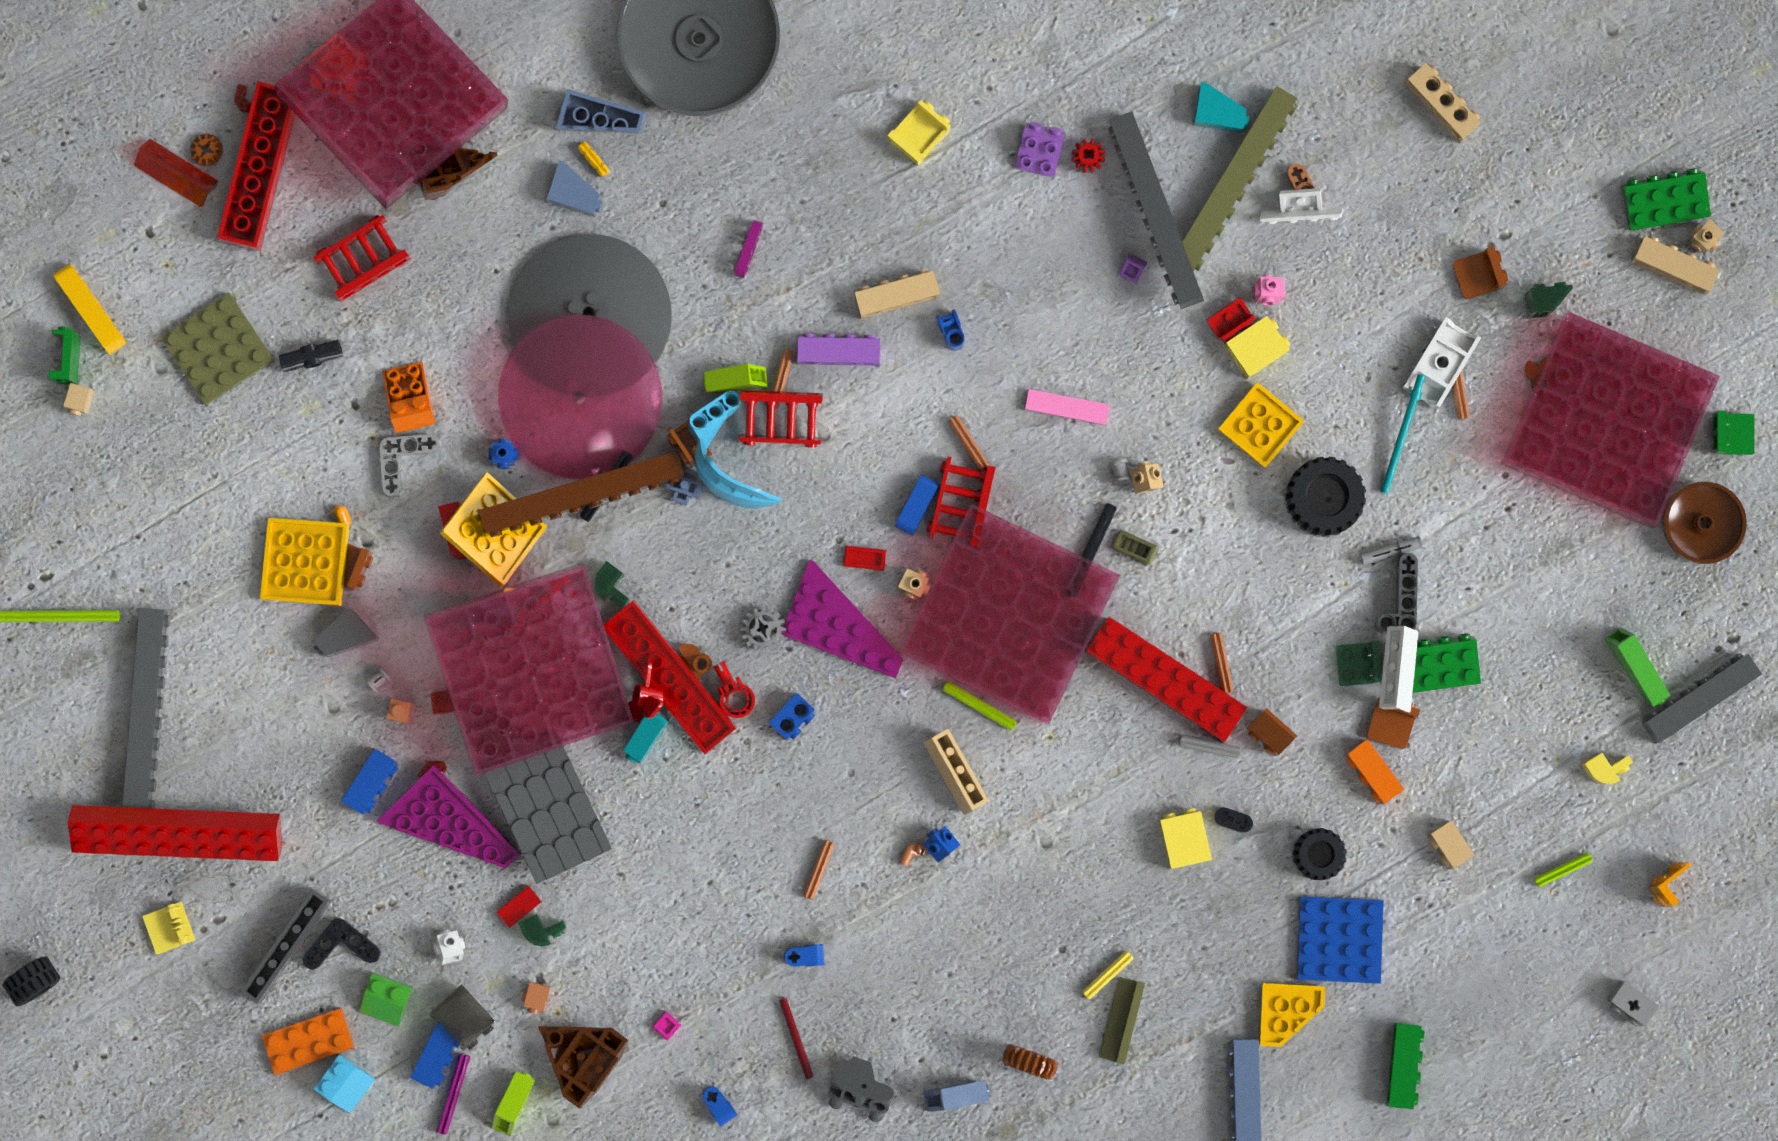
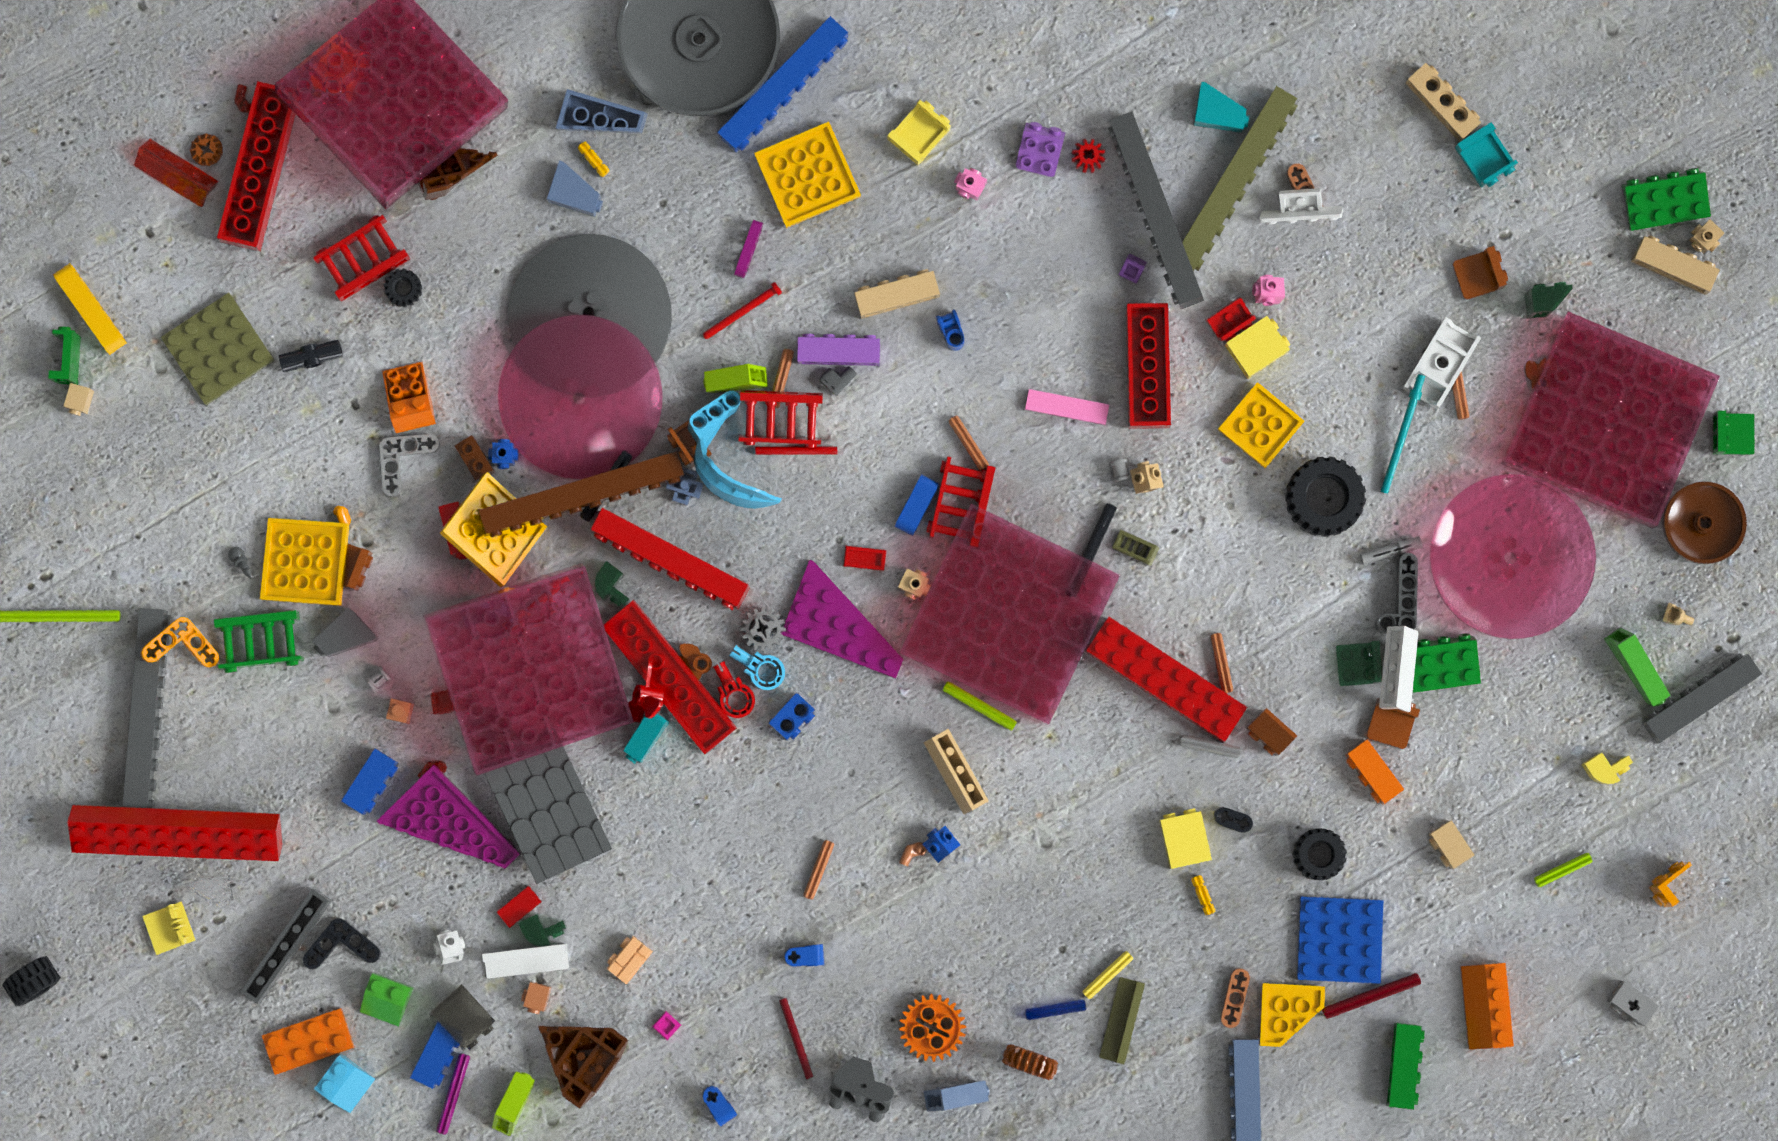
(185, 637): none -> light orange beam
(239, 559): none -> dark grey bar
(267, 621): none -> green fence
(403, 300): none -> black tyre
(474, 458): none -> reddish brown brick
(526, 961): none -> white panel
(629, 959): none -> light nougat brick
(669, 558): none -> red brick
(743, 310): none -> red bar
(747, 659): none -> medium azure pin
(783, 84): none -> blue brick
(807, 174): none -> yellow plate
(819, 450): none -> red bar
(836, 383): none -> dark grey piece
(923, 1044): none -> orange gear
(974, 190): none -> bright pink brick
(1055, 1009): none -> clear blue axle
(1148, 366): none -> red brick
(1203, 895): none -> yellow axle
(1237, 1015): none -> nougat beam
(1371, 996): none -> dark red axle
(1486, 156): none -> teal panel
(1487, 1006): none -> orange slope
(1550, 550): none -> clear pink dish
(1676, 615): none -> tan piece

